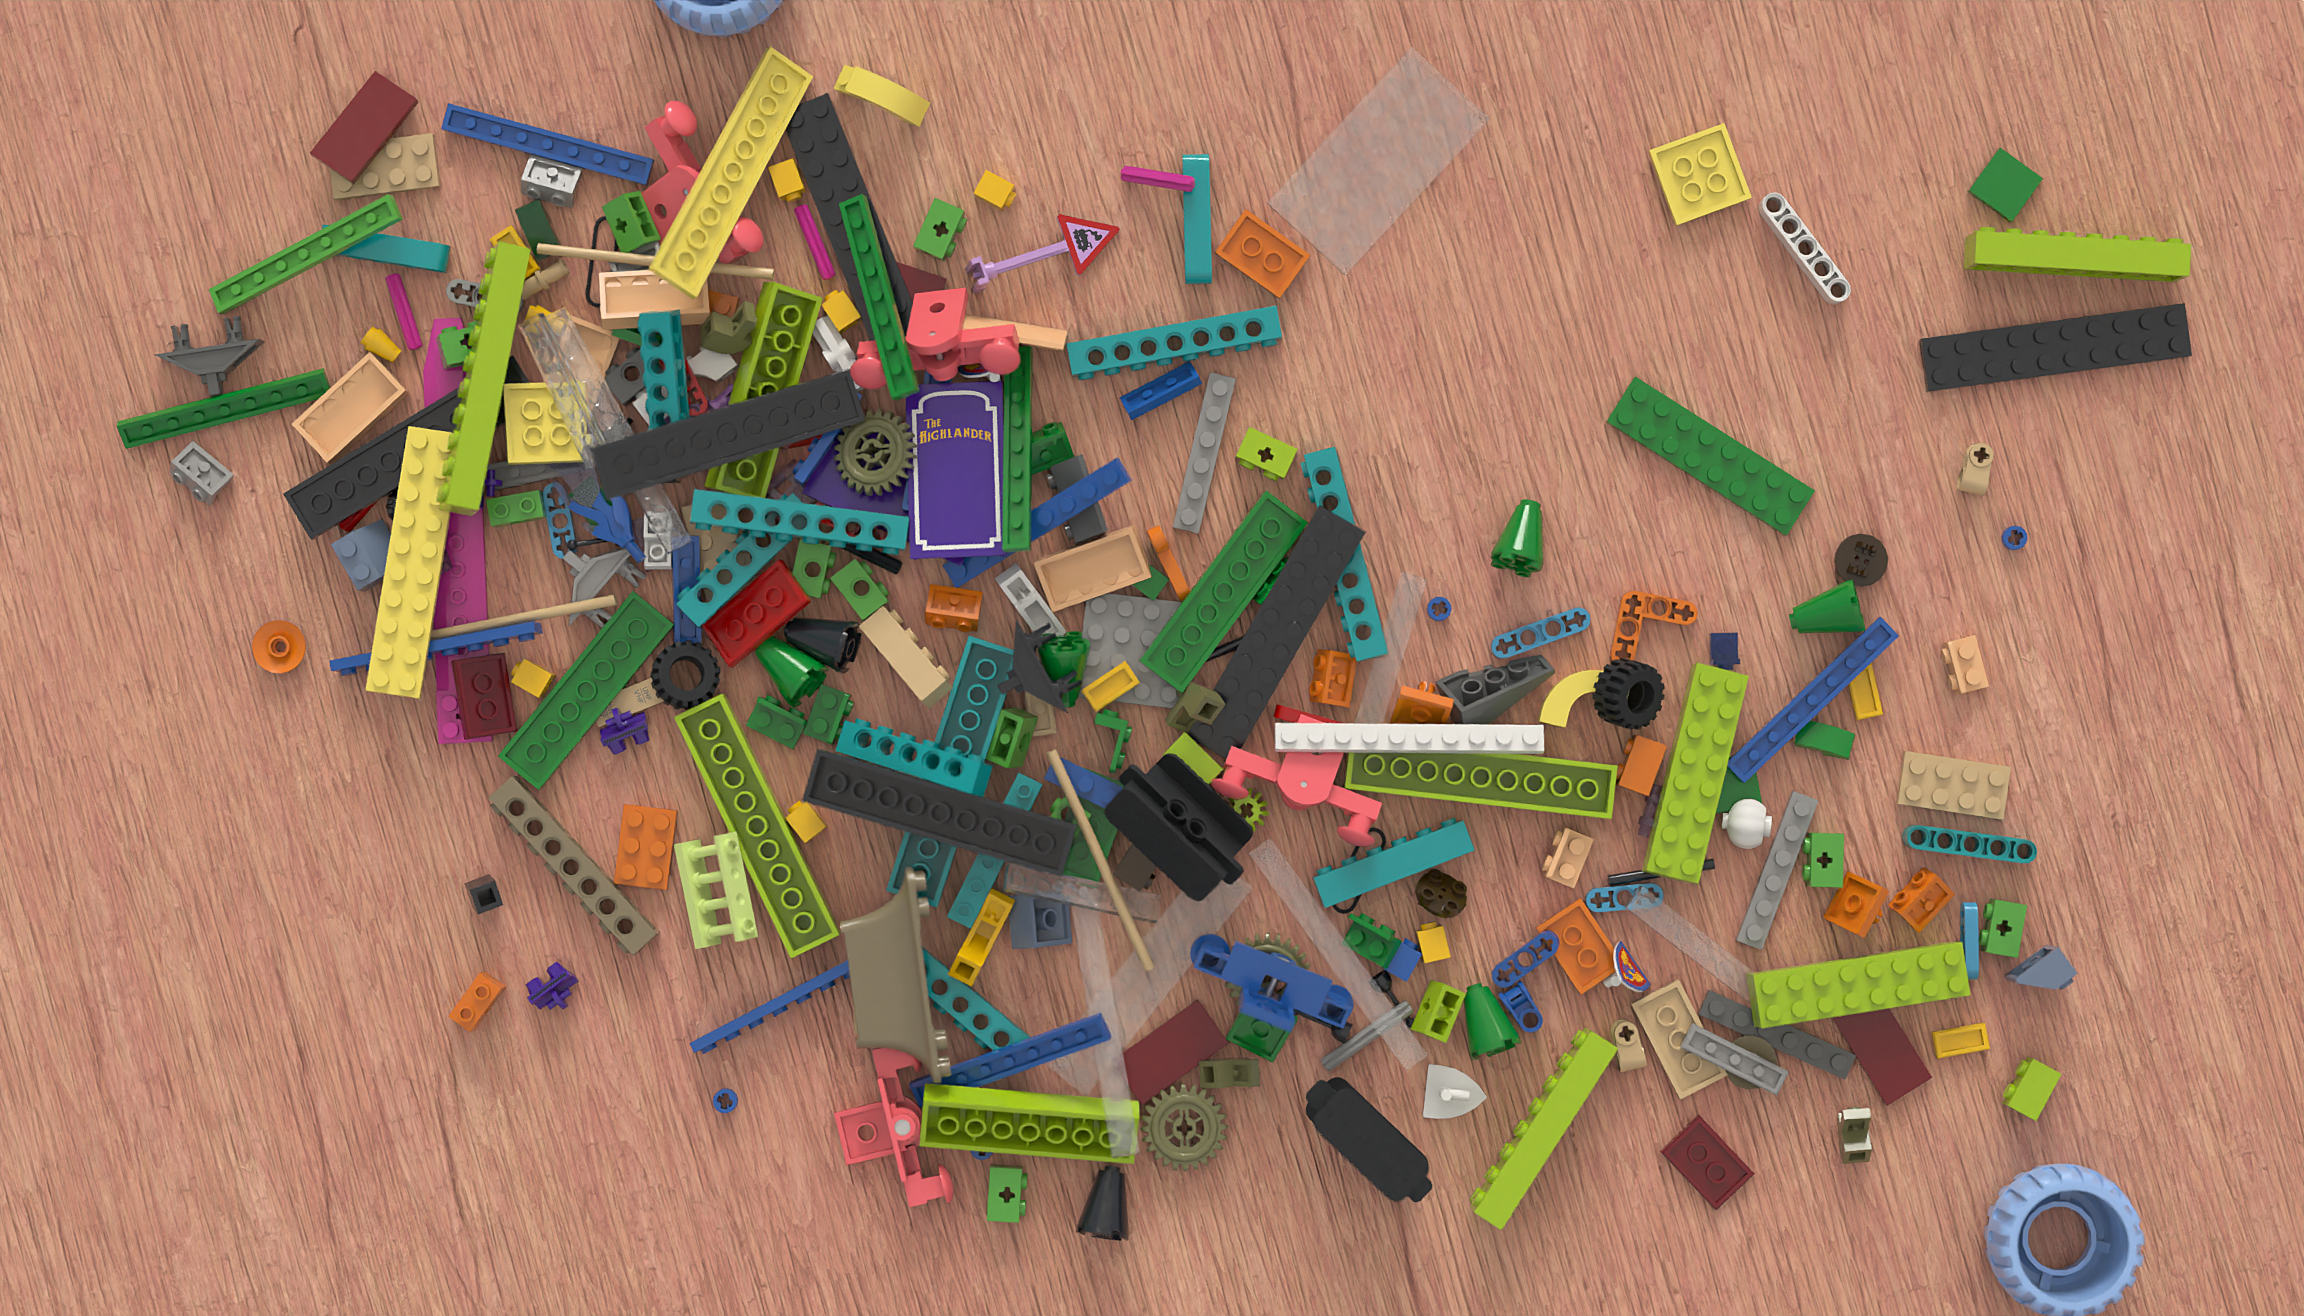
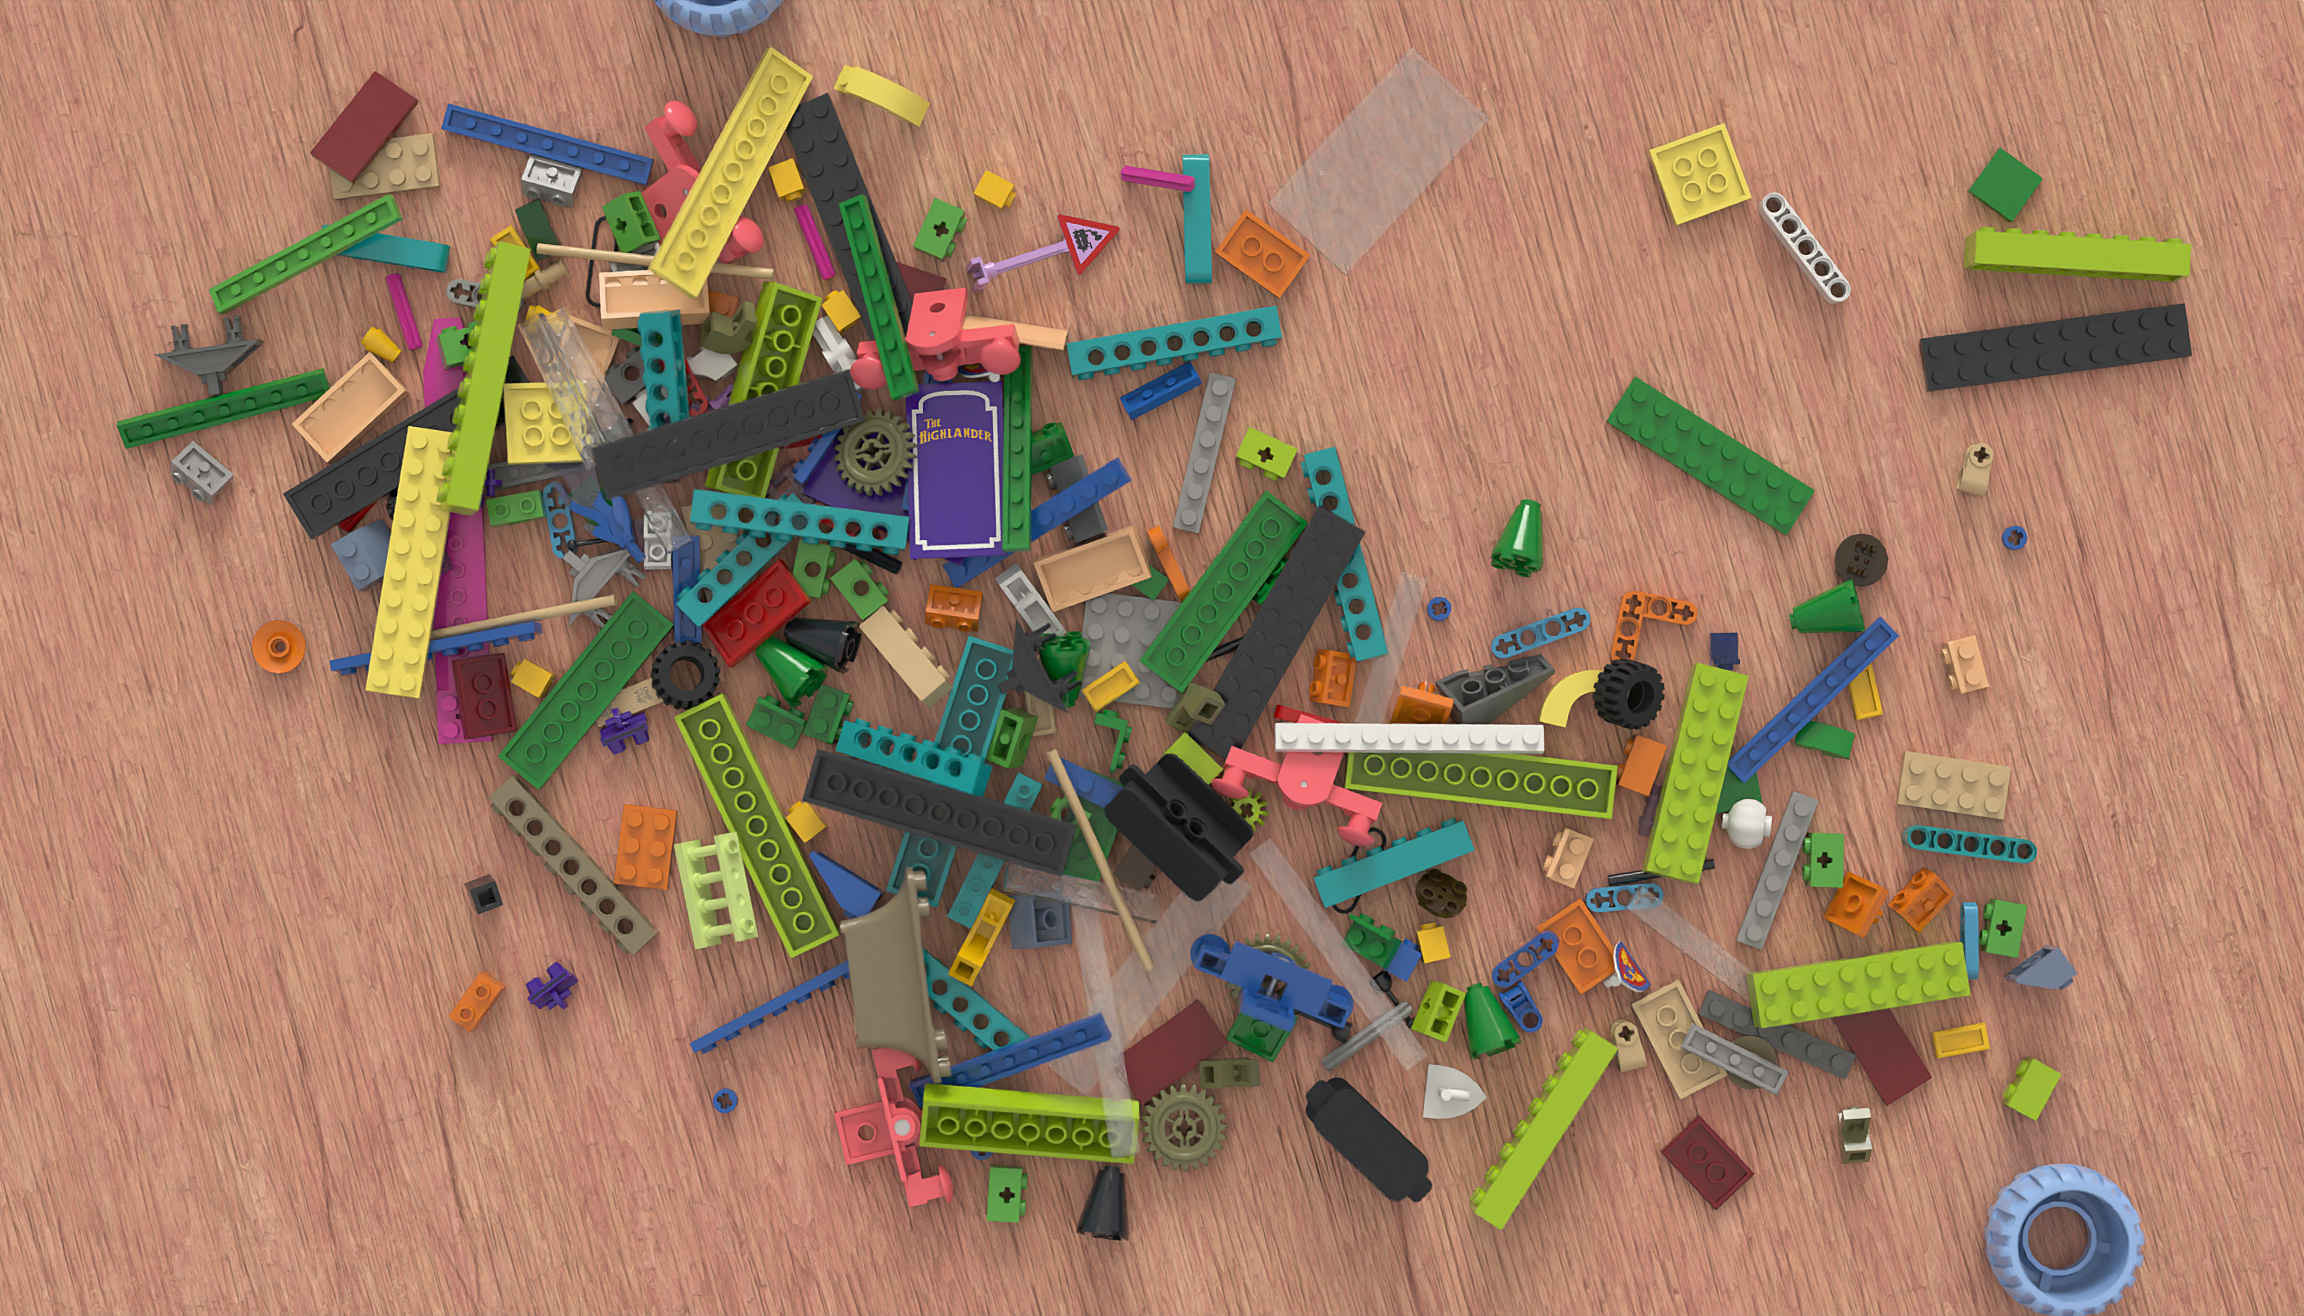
(849, 889): none -> blue slope

